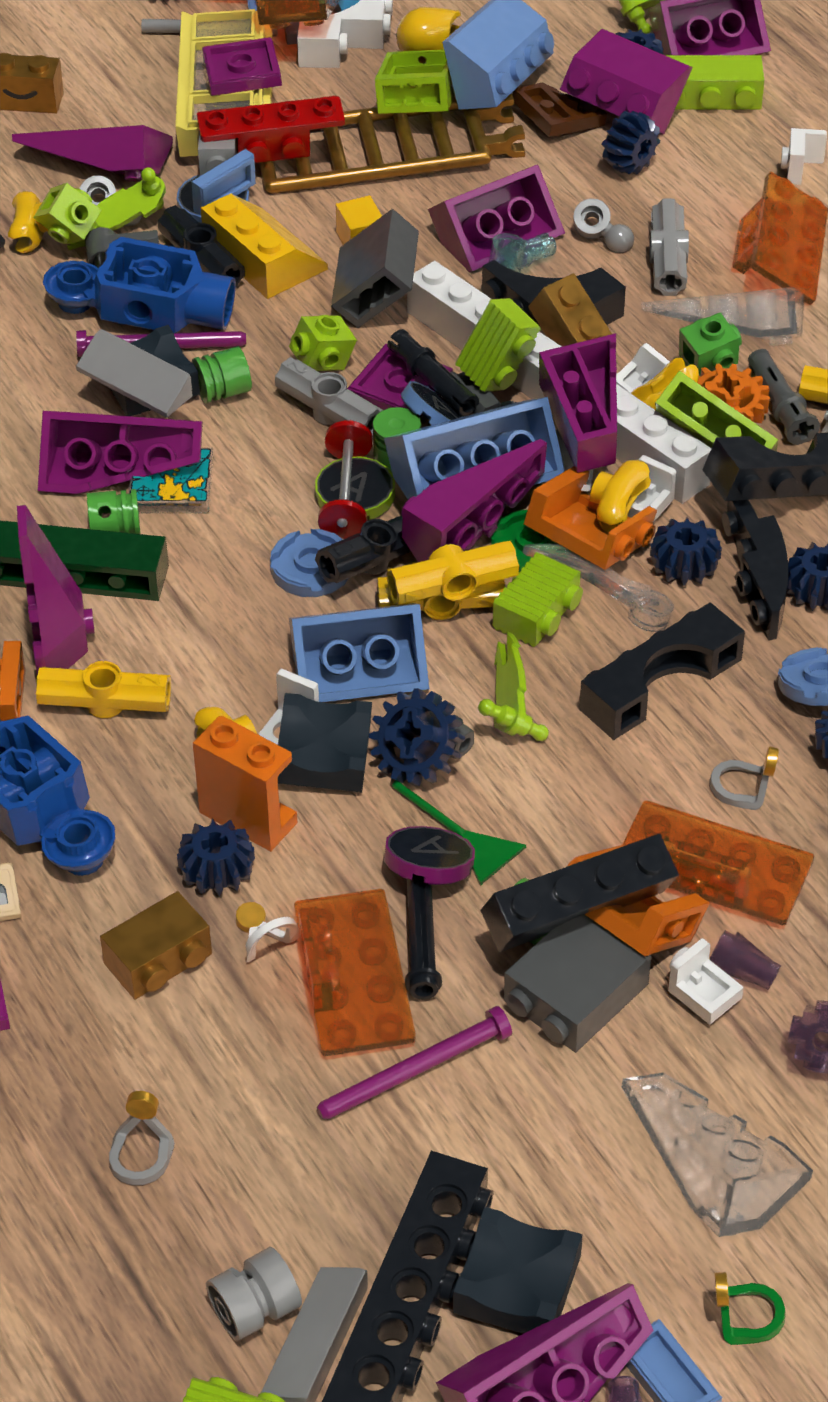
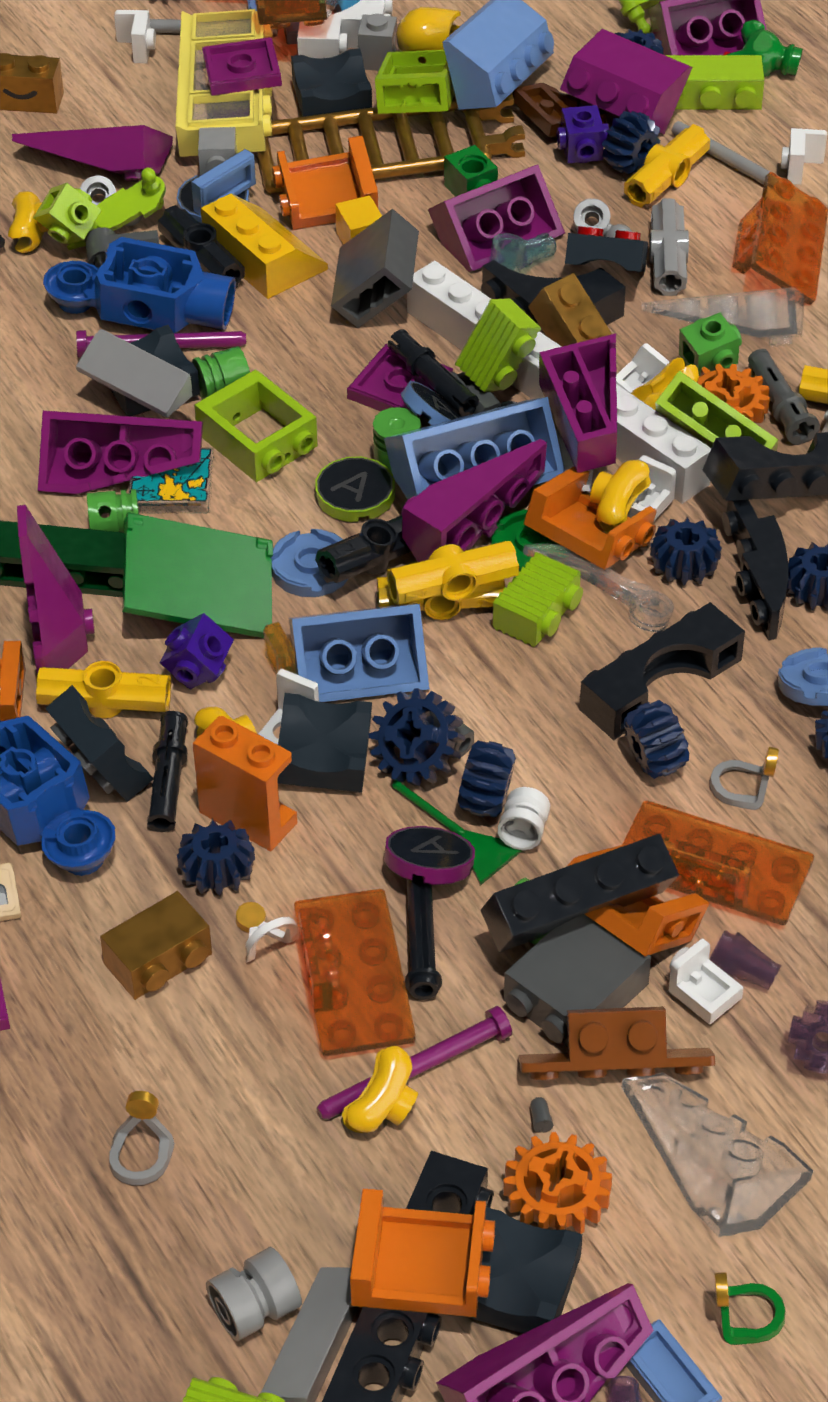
(96, 746): none -> black brick
(135, 28): none -> white bracket
(169, 757): none -> black pin
(193, 570): none -> green piece
(196, 651): none -> dark purple brick
(243, 399): none -> lime window
(272, 129): red bracket -> none
(278, 648): none -> clear yellow tile
(318, 183): none -> orange panel
(323, 342): lime brick -> none
(325, 394): light grey piece -> none
(331, 83): none -> black brick
(344, 441): red axle -> none
(376, 38): none -> light grey brick
(384, 1095): none -> yellow piece
(420, 1258): none -> orange panel
(468, 170): none -> green brick
(486, 779): none -> dark blue gear
(510, 708): lime piece -> none
(524, 818): none -> white wheel
(541, 1116): none -> dark grey piece
(563, 1181): none -> orange gear
(581, 134): none -> dark purple brick
(590, 246): none -> black brick
(616, 1040): none -> dark orange bracket
(656, 739): none -> dark blue gear
(667, 166): none -> yellow piece
(729, 157): none -> light grey bar
(766, 43): none -> green animal

